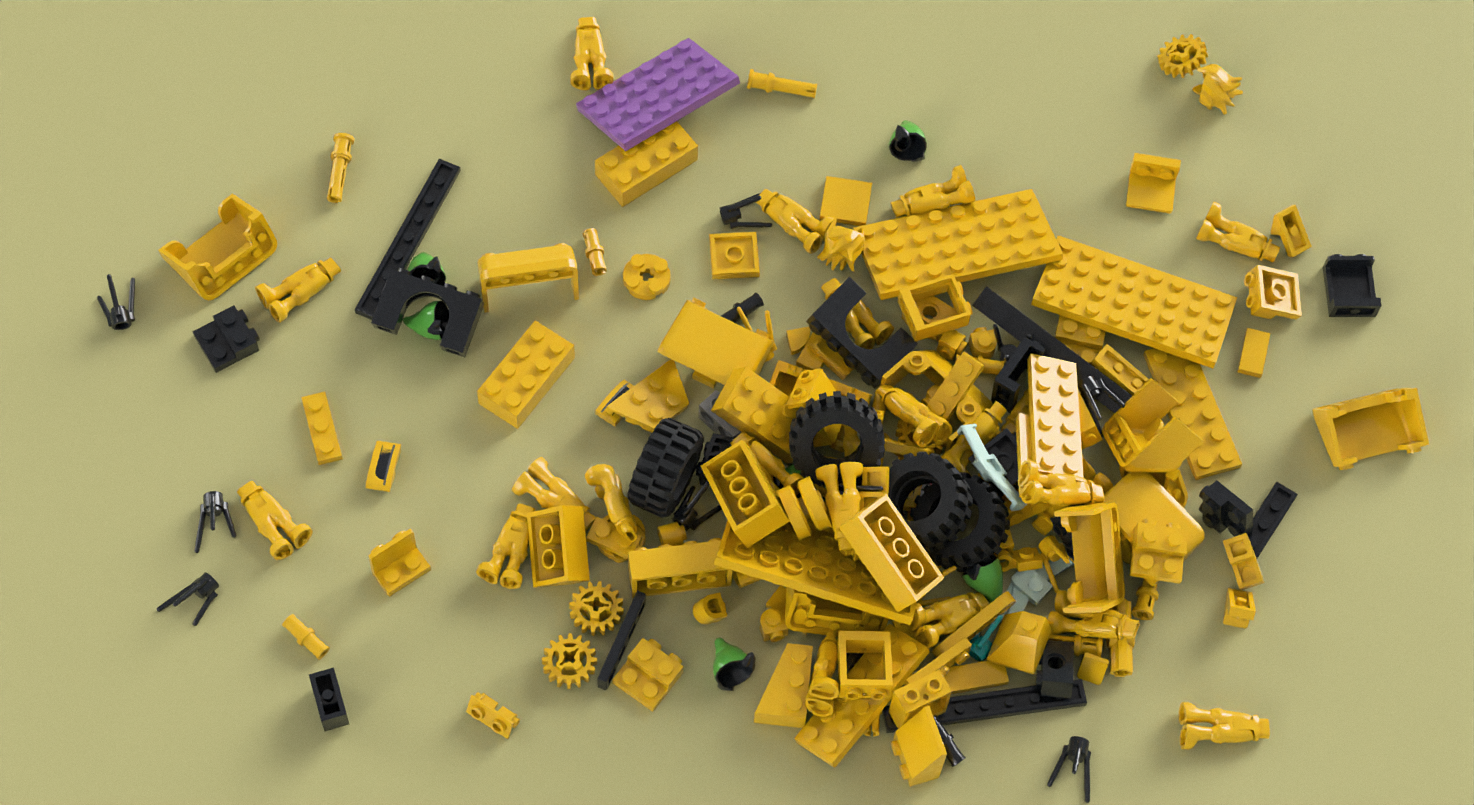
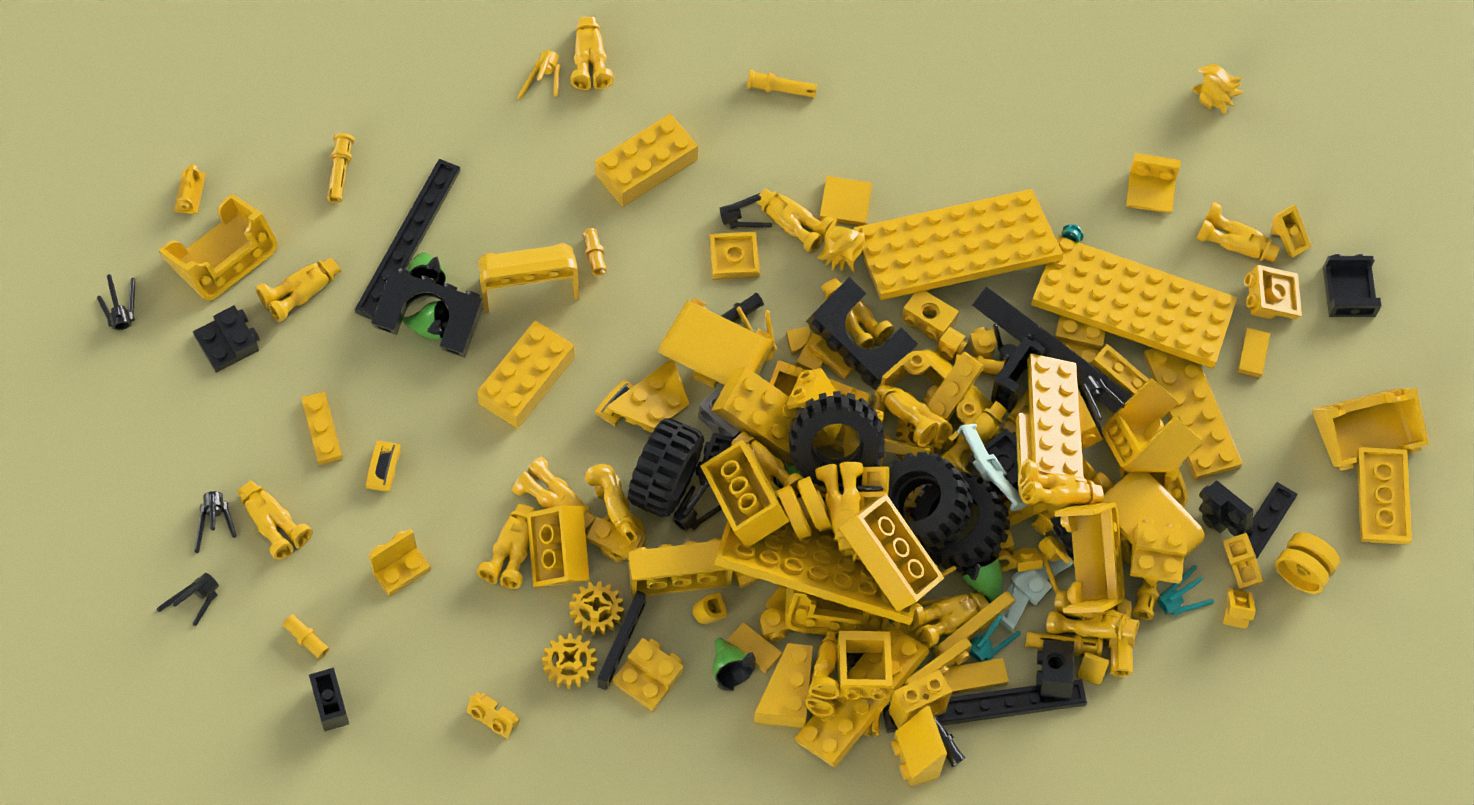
(190, 190): none -> yellow hinge
(545, 65): none -> yellow plant
(644, 264): yellow plate -> none
(657, 93): medium lavender plate -> none
(671, 534): yellow plate -> none
(751, 641): none -> yellow tile
(908, 142): black hat -> none
(935, 195): yellow piece -> none
(948, 284): yellow window -> none
(1020, 641): yellow slope -> none
(1072, 232): none -> teal plate
(1076, 751): black plant -> none
(1171, 600): none -> teal plant
(1182, 56): yellow gear -> none
(1226, 728): yellow piece -> none
(1307, 563): none -> yellow wheel
(1384, 495): none -> yellow plate

